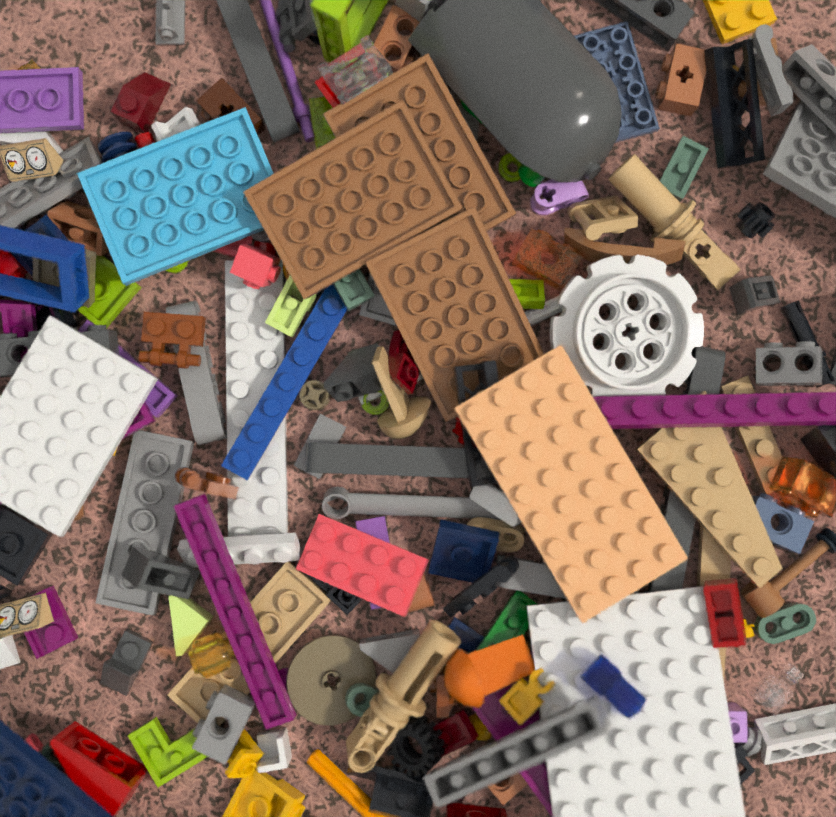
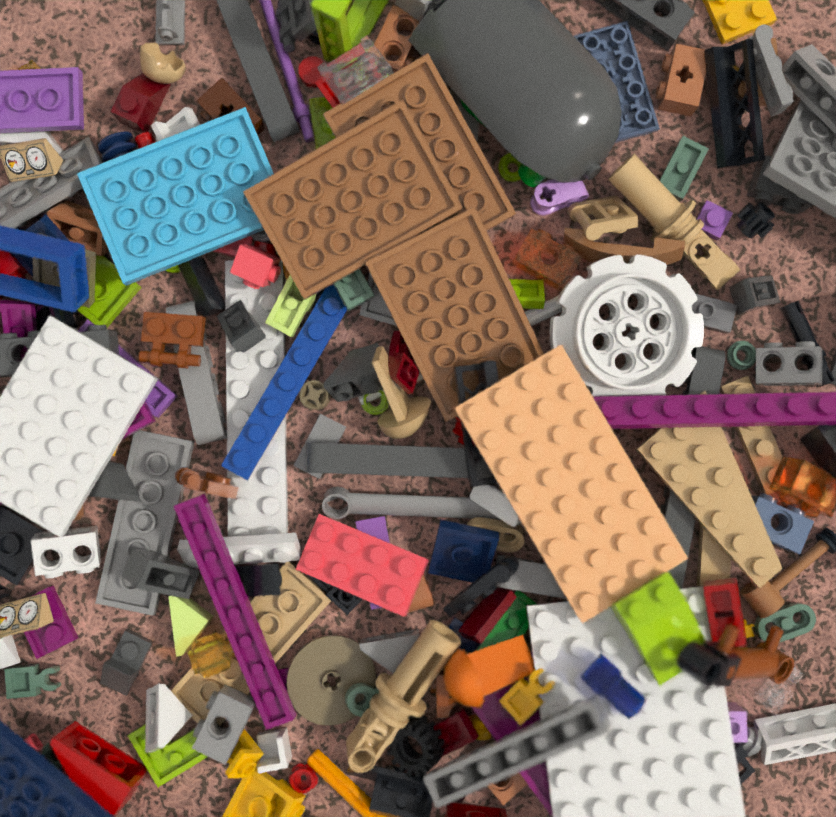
(27, 680): none -> sand green plate
(65, 546): none -> white brick
(115, 484): none -> dark grey slope
(159, 66): none -> tan hair
(163, 717): none -> white slope
(202, 286): none -> black slope
(240, 327): none -> dark grey slope
(260, 579): none -> black slope
(300, 785): none -> red plate
(308, 70): none -> red tile
(487, 615): none -> dark red tile
(658, 624): none -> lime slope
(714, 219): none -> medium lavender plate
(716, 313): none -> flat silver plate
(721, 662): none -> piece
(750, 355): none -> sand green plate
(770, 193): none -> dark grey slope

